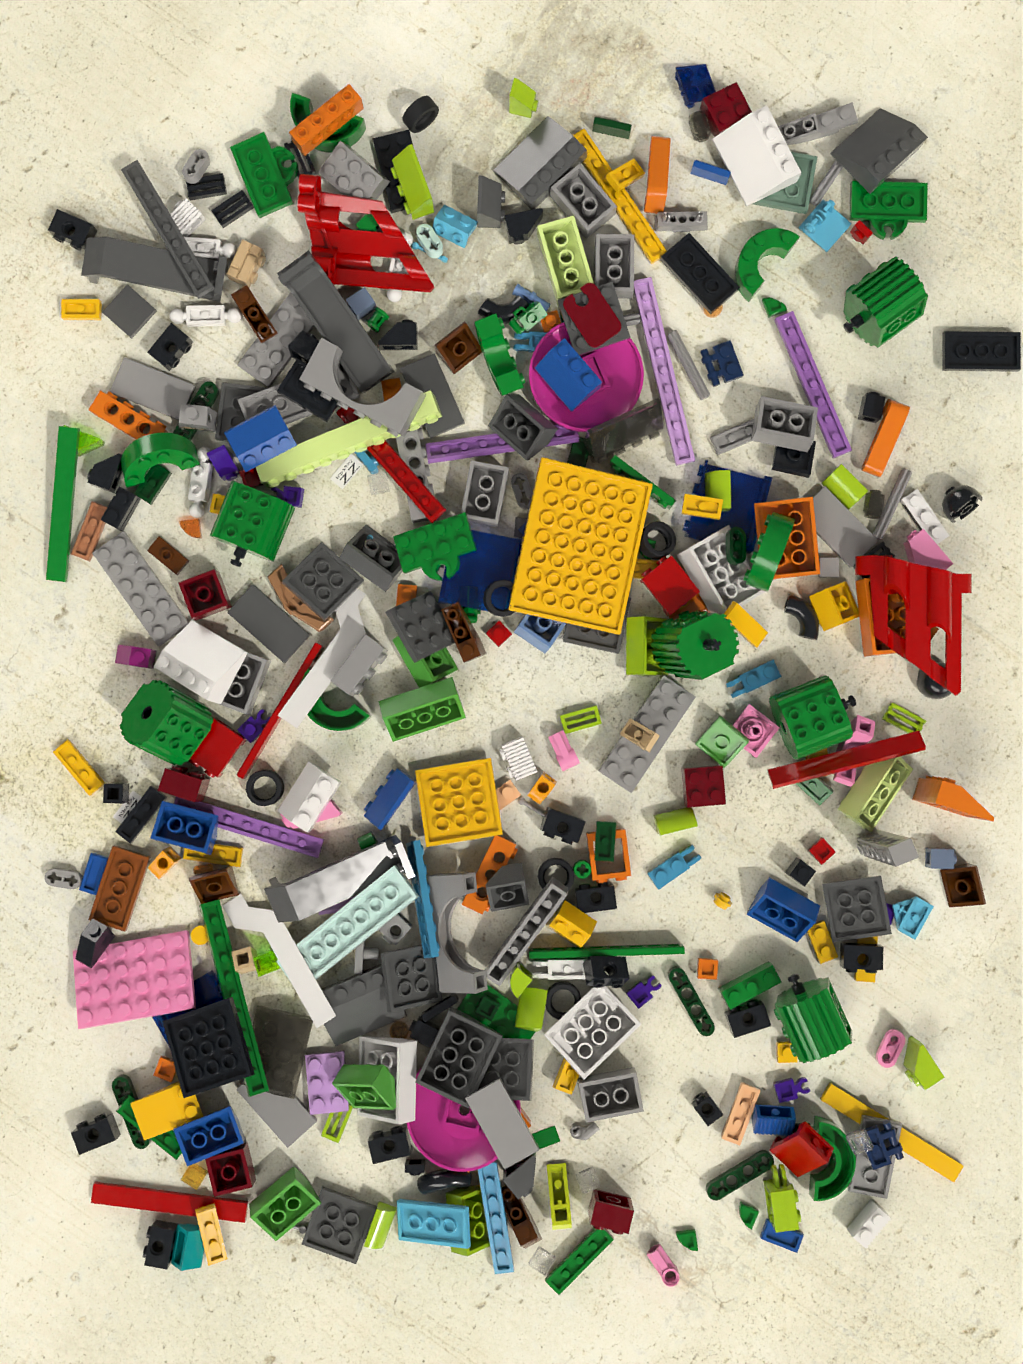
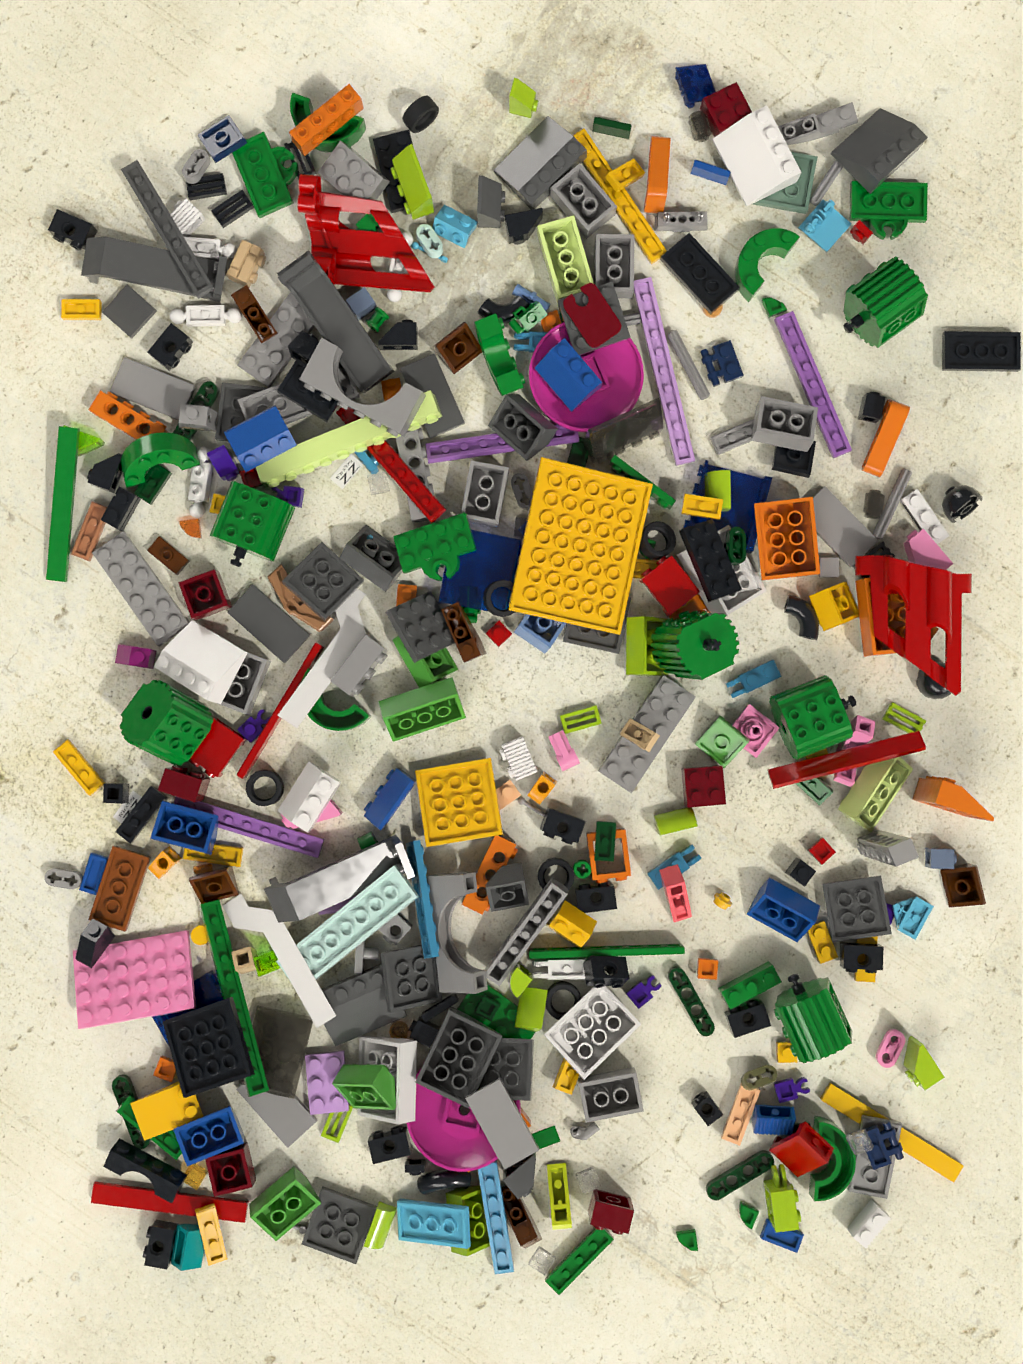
(87, 1141): black brick -> none
(164, 1177): none -> black arch
(222, 139): none -> tile
(663, 1264): bright pink piece -> none
(675, 893): none -> coral slope
(710, 560): none -> black plate
(745, 624): yellow tile -> none
(760, 1082): none -> olive beam
(770, 552): green brick -> none
(844, 486): lime brick -> none

